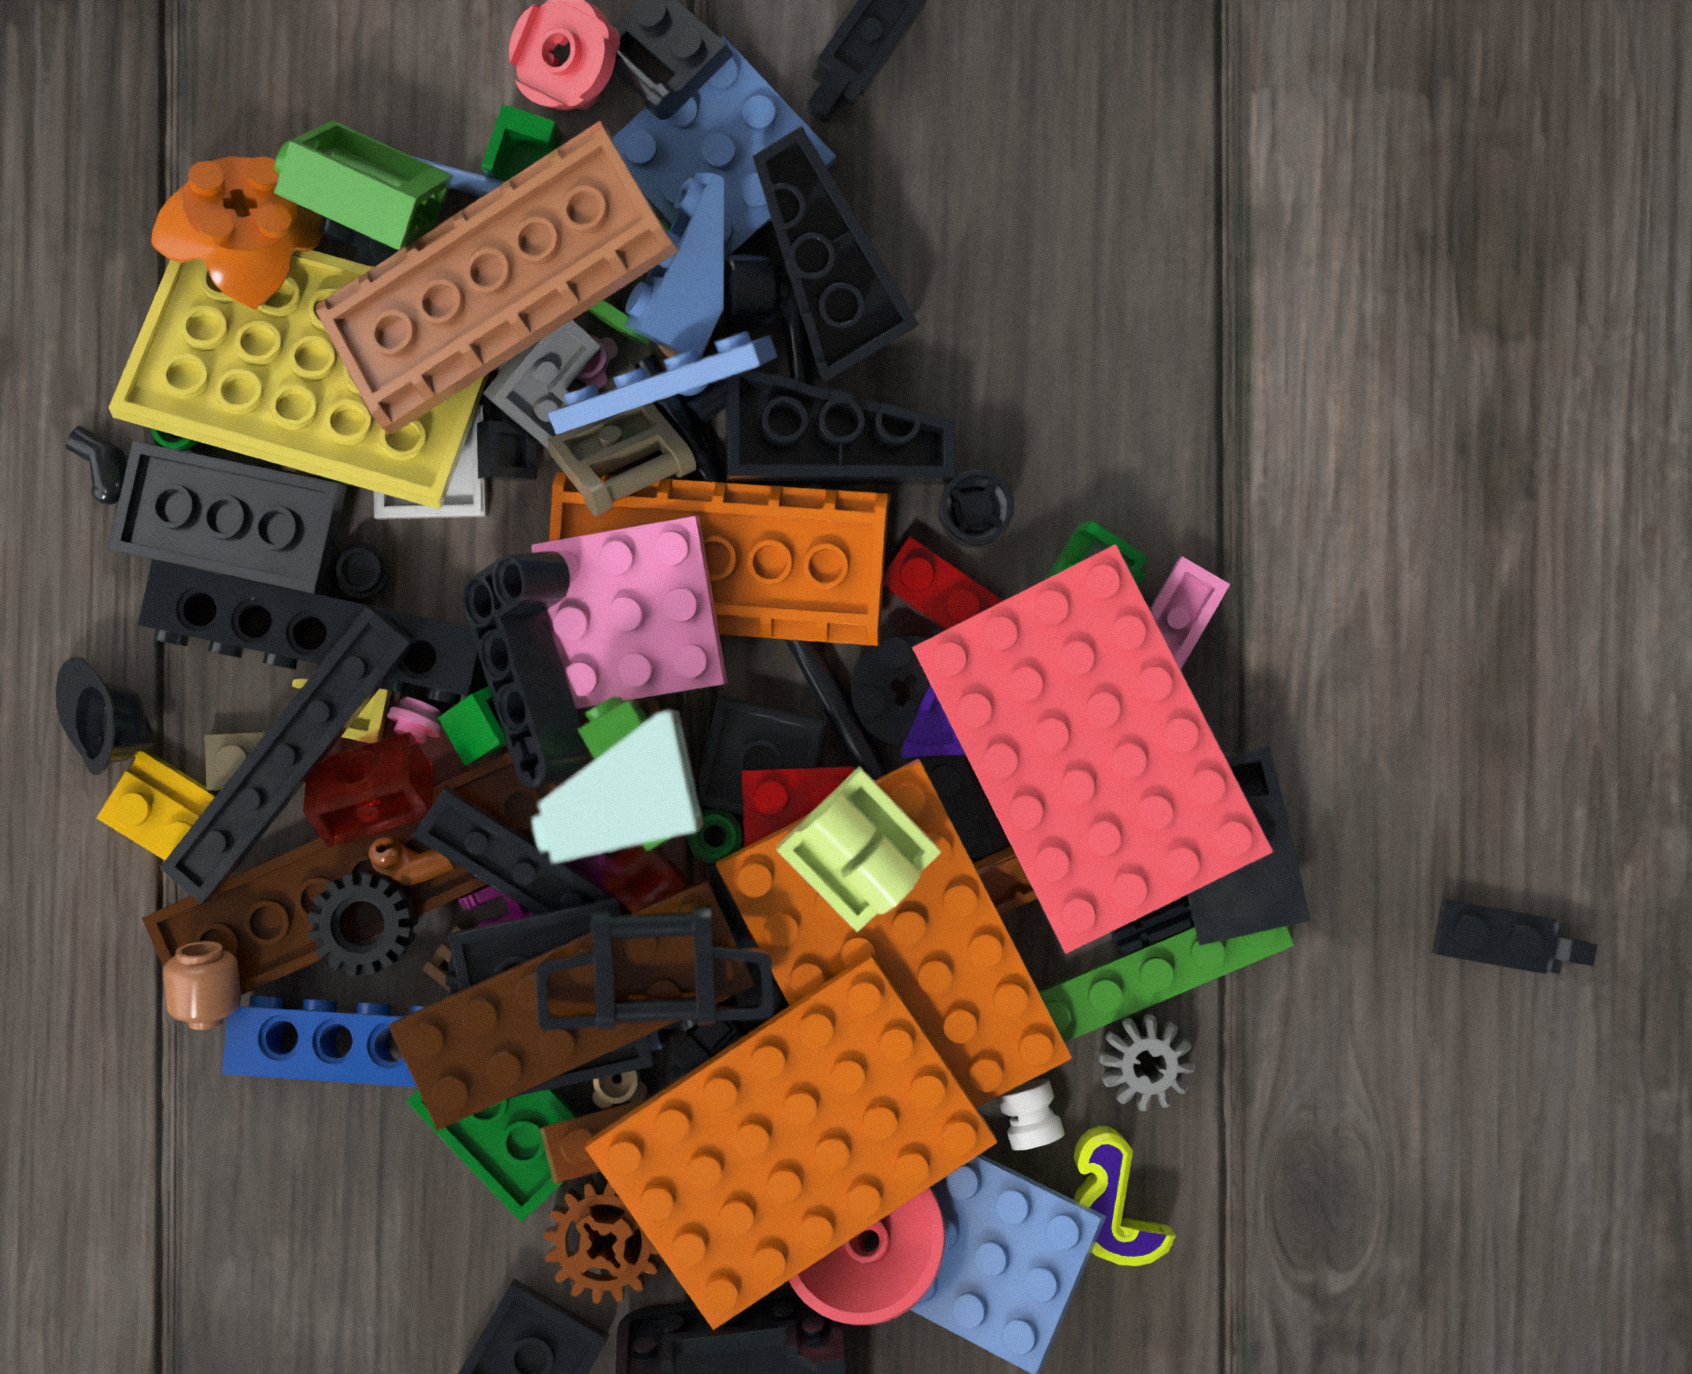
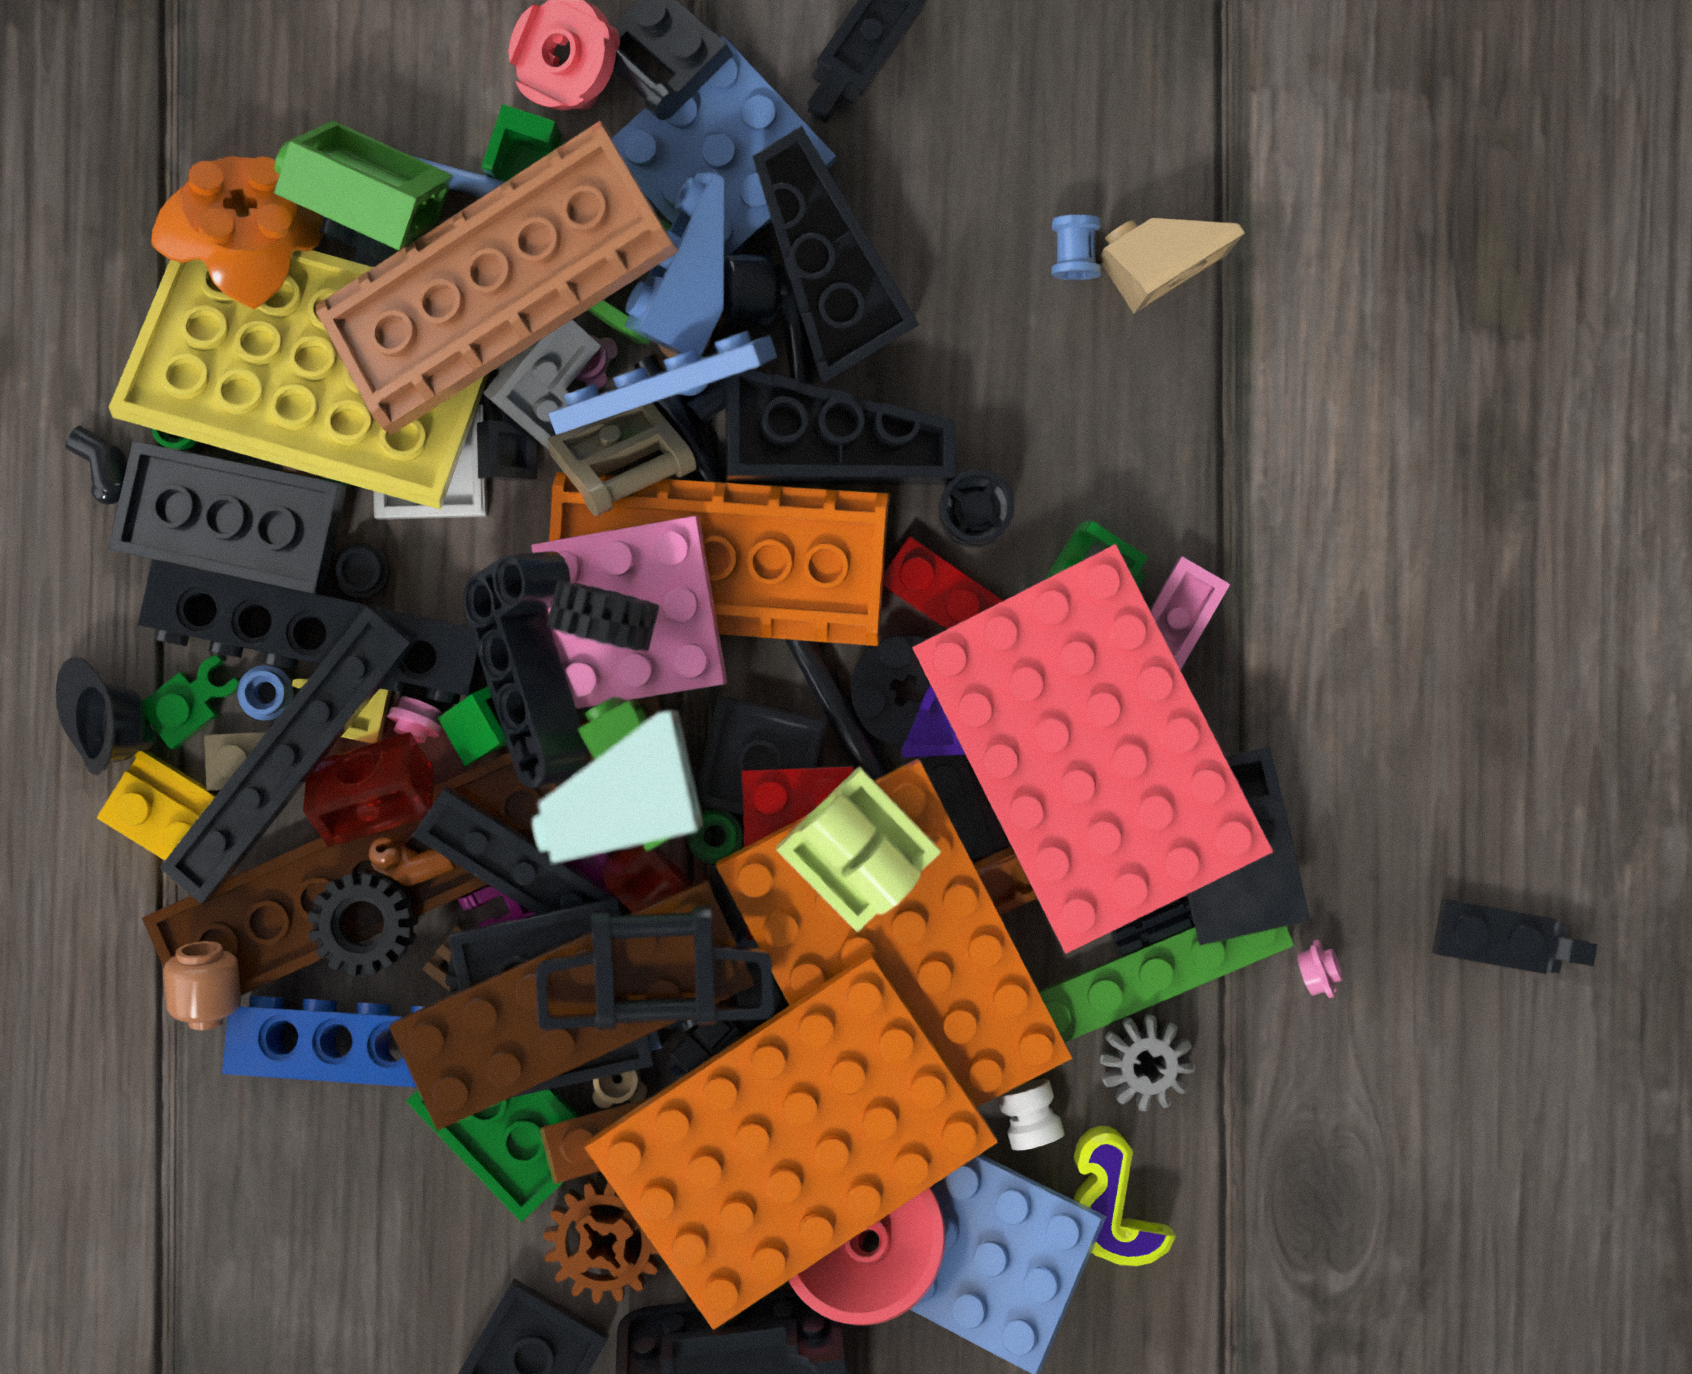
(184, 705): none -> green plate
(249, 692): none -> medium blue plate
(602, 616): none -> black tyre
(1076, 247): none -> medium blue bush
(1163, 255): none -> tan slope
(1320, 969): none -> bright pink plate

